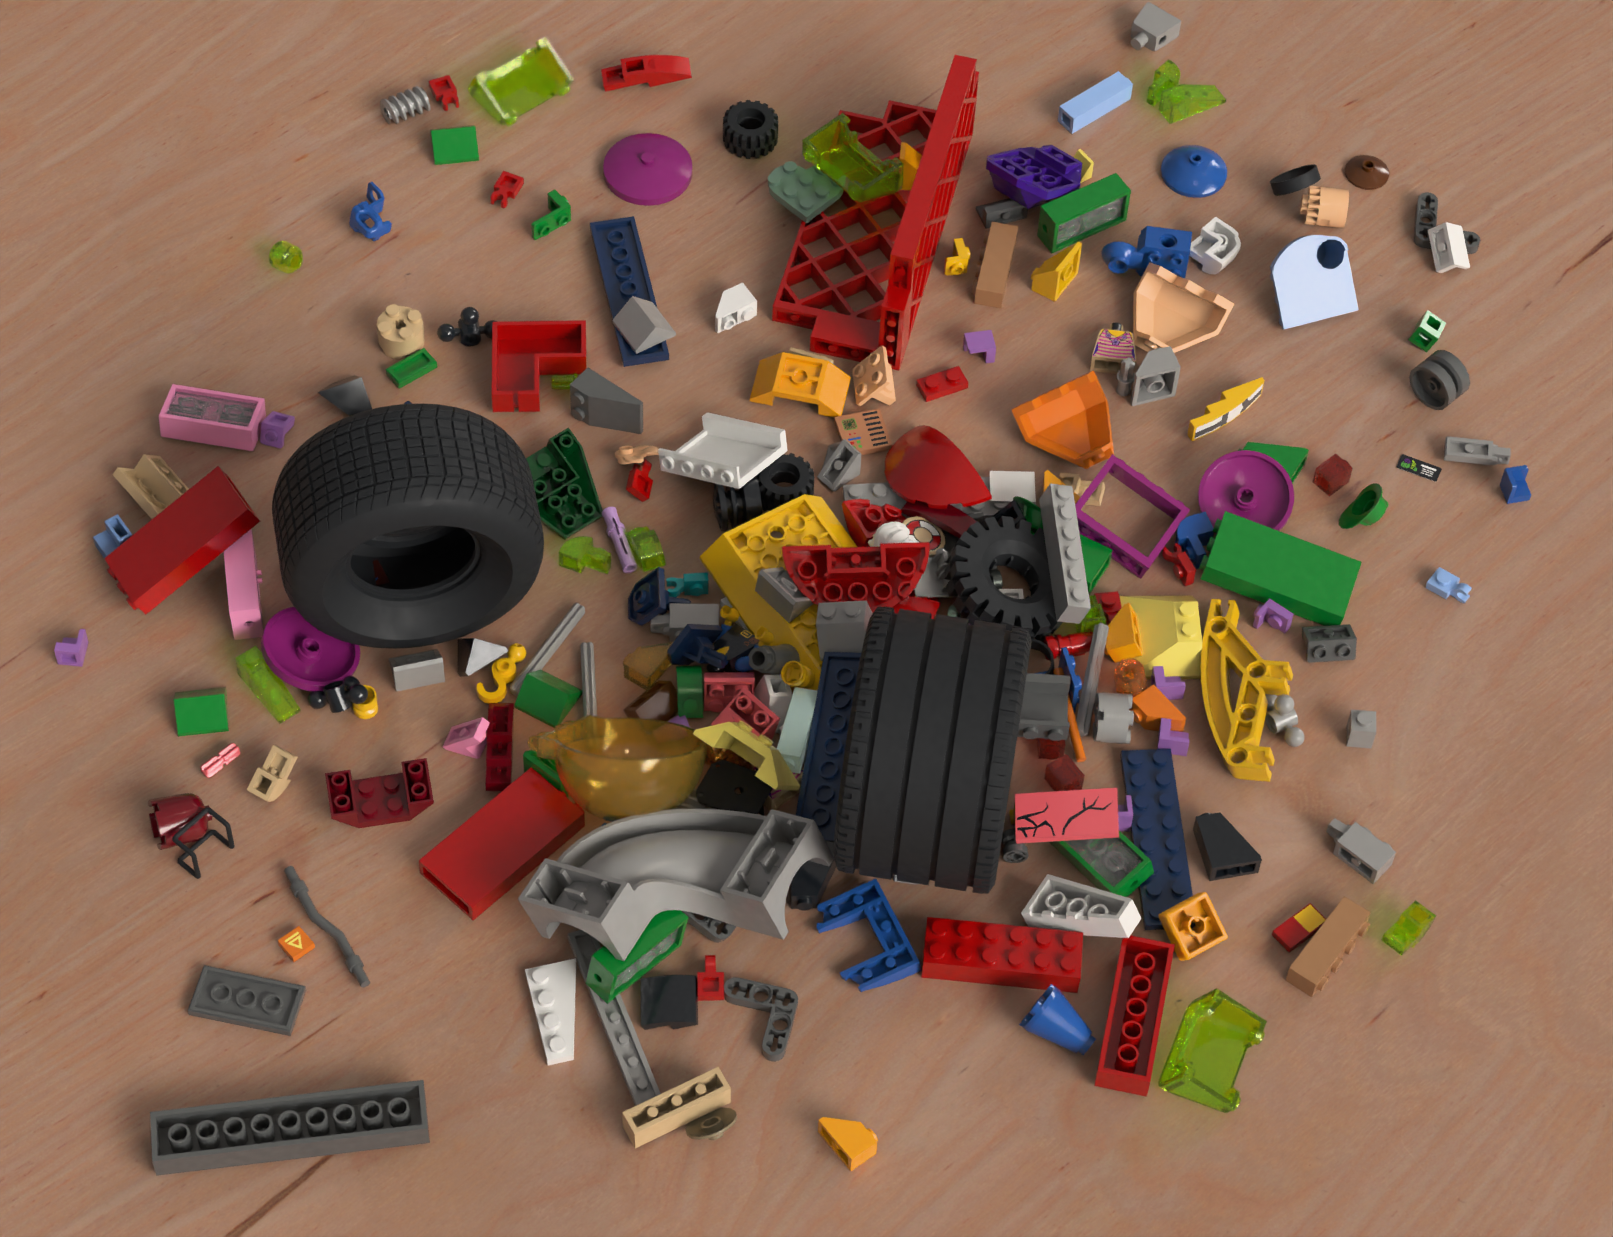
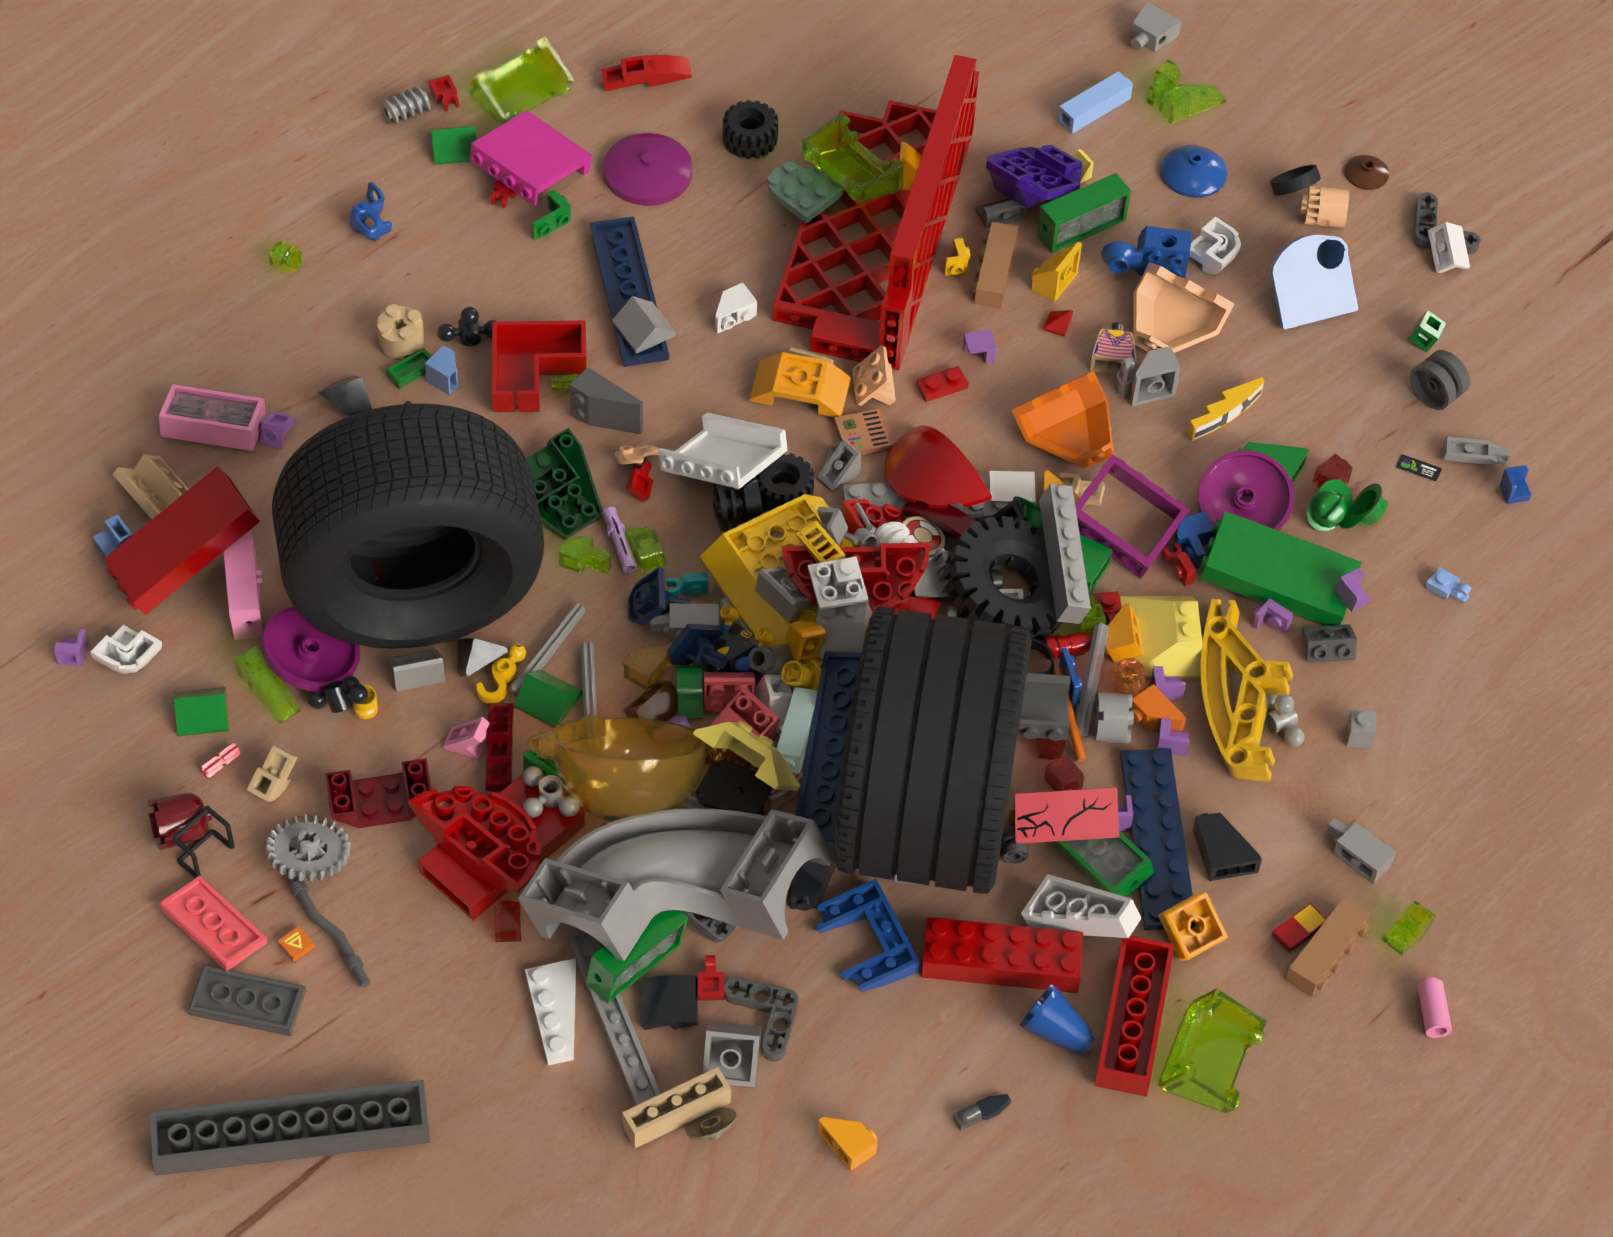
(126, 650): none -> white brick
(213, 923): none -> coral tile
(308, 841): none -> light grey gear
(442, 370): none -> medium blue piece
(482, 834): none -> red brick
(507, 921): none -> clear red brick
(528, 155): none -> dark pink panel
(534, 806): none -> light grey piece
(734, 1051): none -> light grey slope
(805, 640): none -> light orange slope
(833, 523): none -> light grey panel
(833, 547): none -> yellow slope
(838, 583): none -> white slope
(863, 536): none -> light grey plant
(982, 1110): none -> piece
(1058, 322): none -> red slope
(1329, 505): none -> green piece
(1350, 591): none -> medium lavender panel
(1434, 1007): none -> bright pink brick

